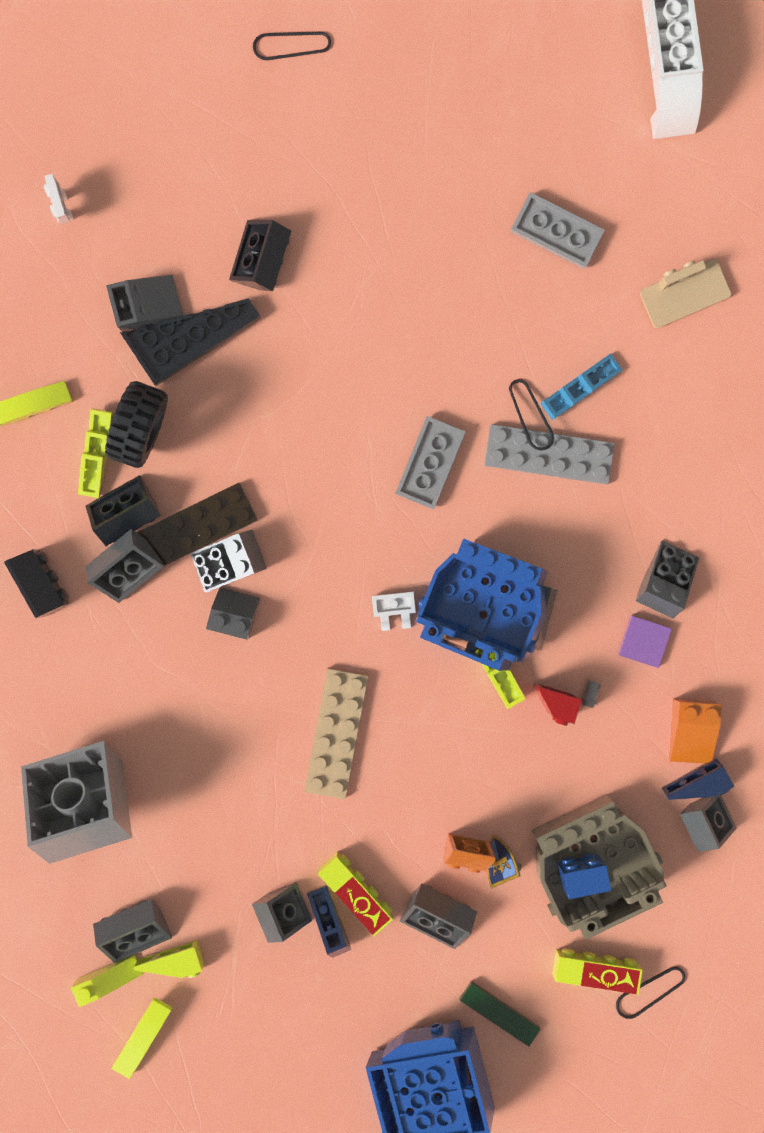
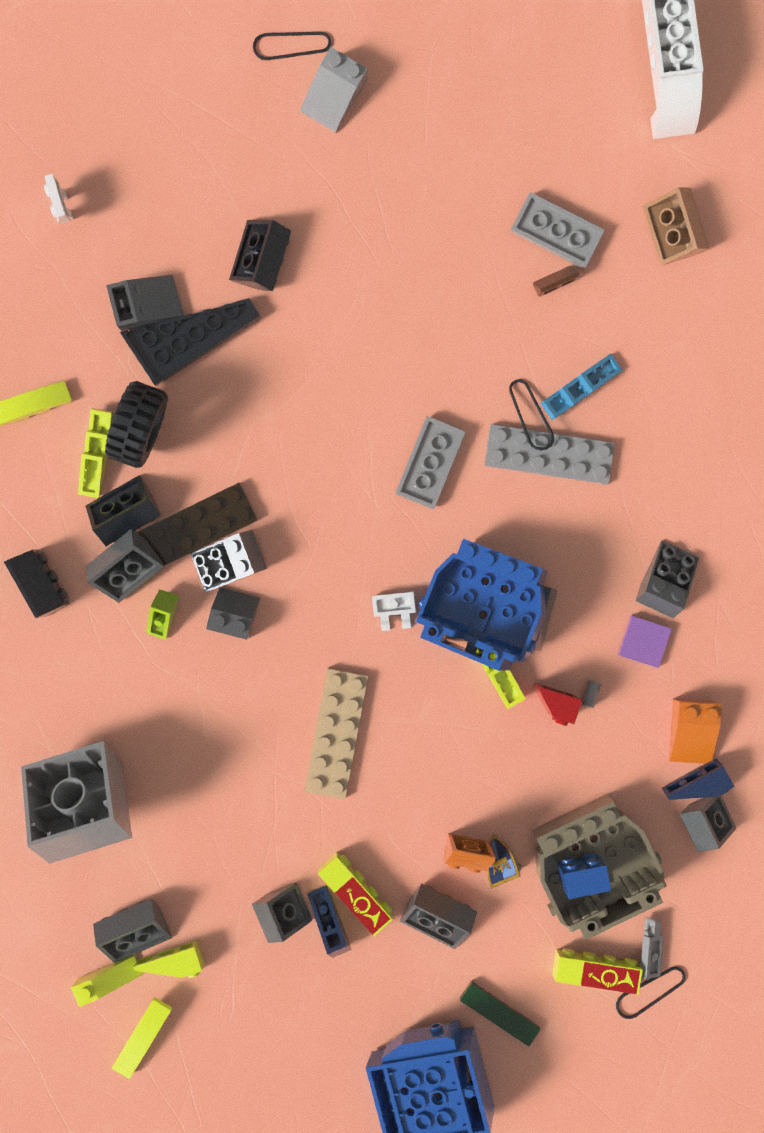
(162, 614): none -> lime slope
(334, 89): none -> light grey slope
(555, 280): none -> reddish brown slope
(652, 948): none -> light grey hinge
(676, 226): none -> medium nougat slope
(685, 292): tan bracket -> none

